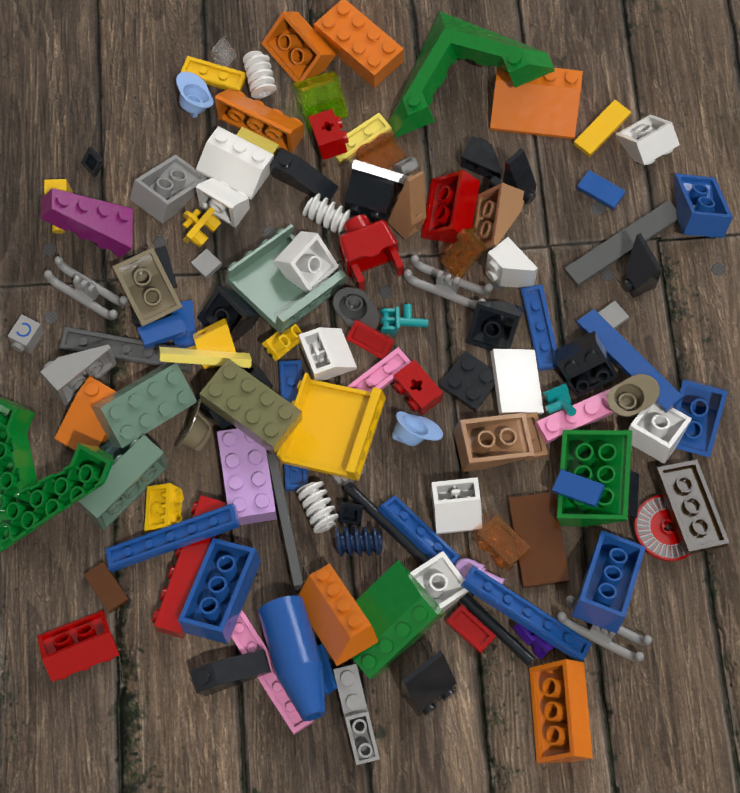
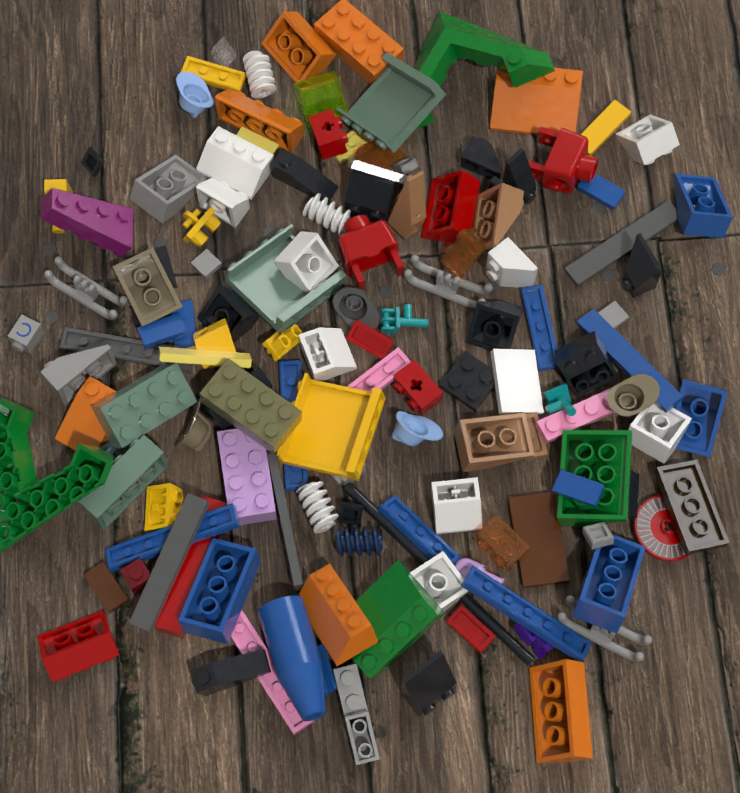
(136, 576): none -> dark red brick
(169, 563): none -> dark grey tile
(393, 105): none -> sand green panel
(566, 161): none -> red piece
(598, 535): none -> light grey tile

